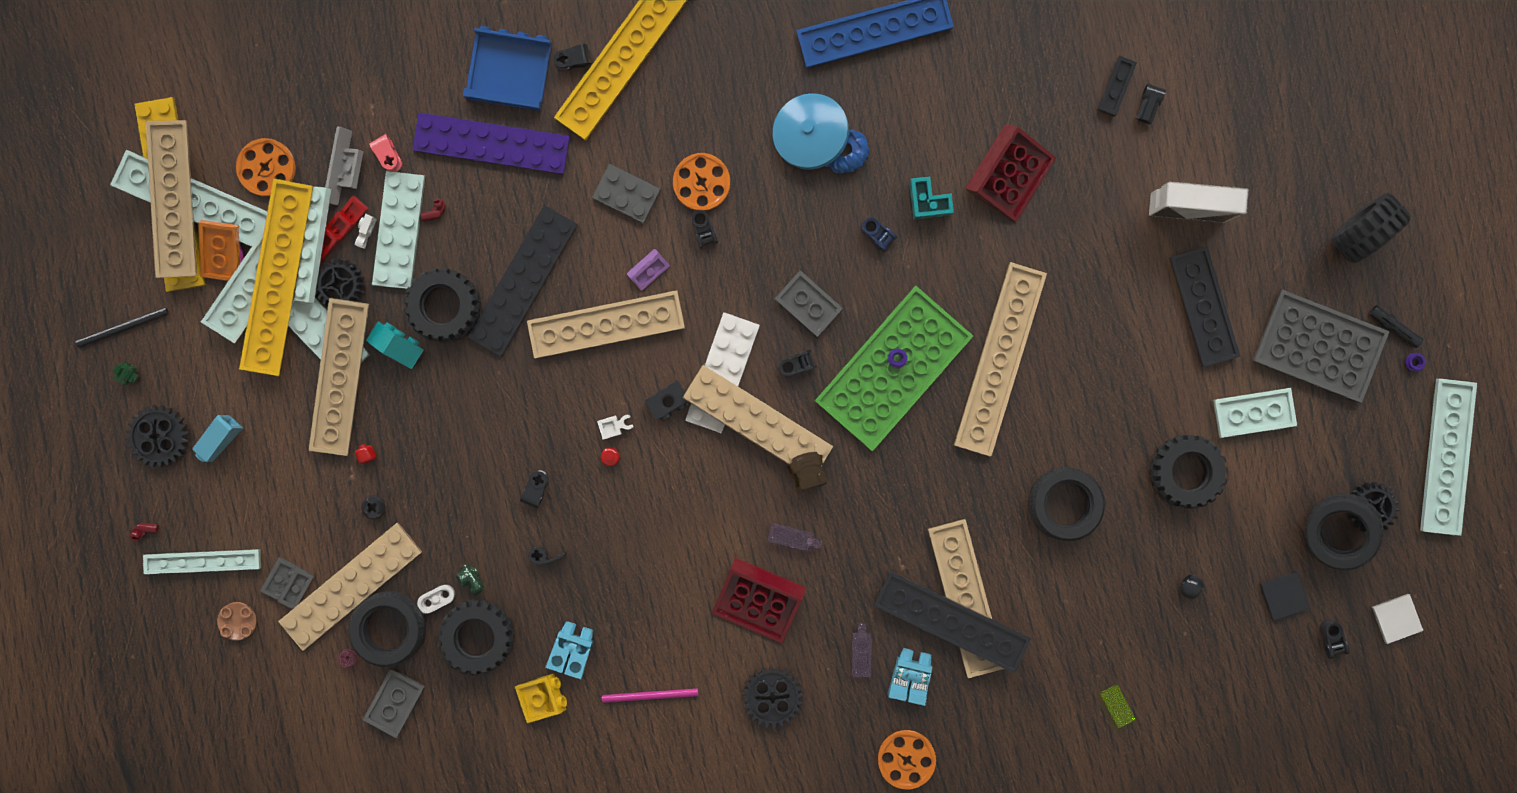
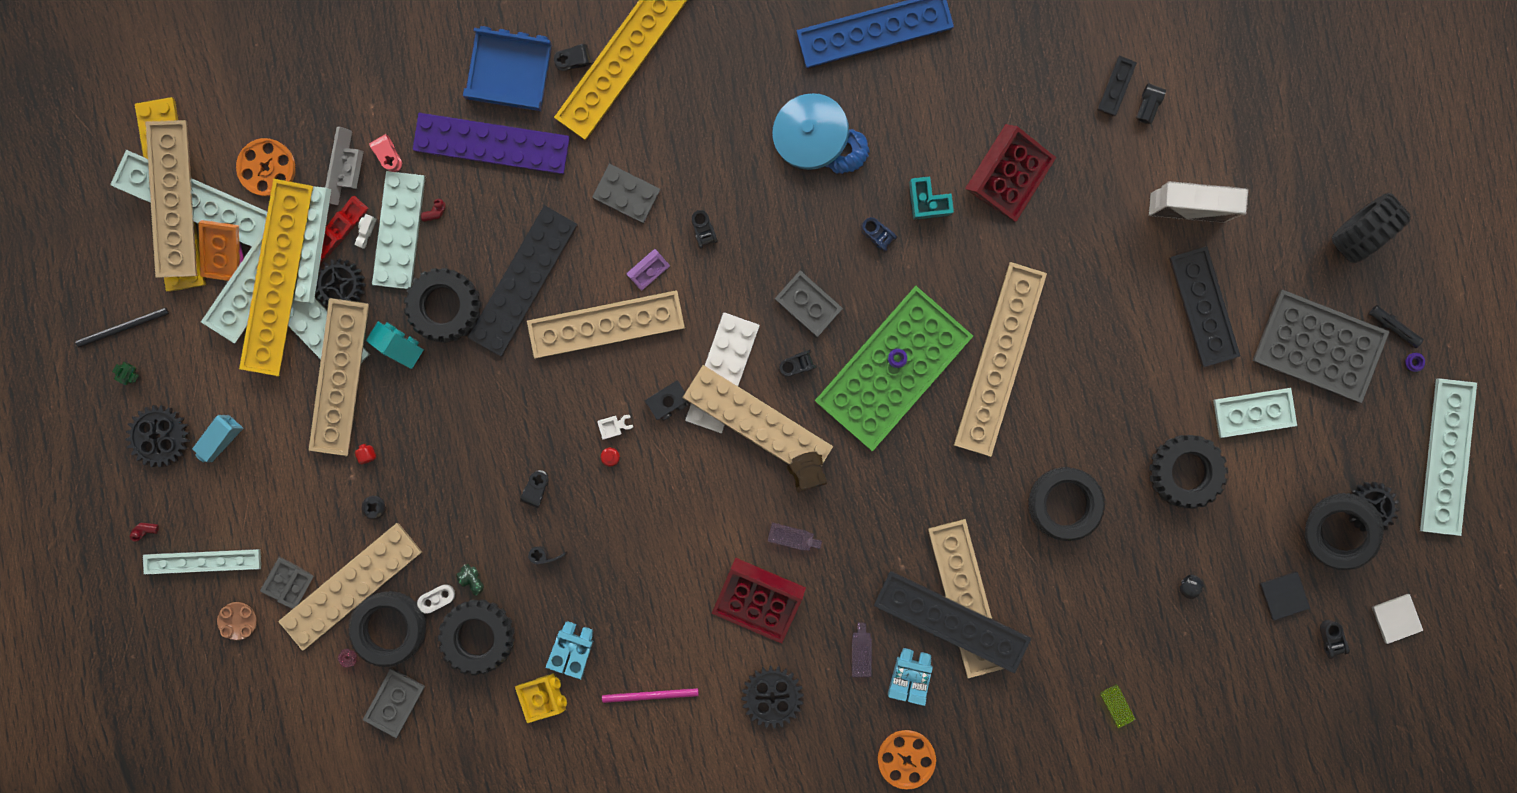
(703, 173): orange wedge -> none

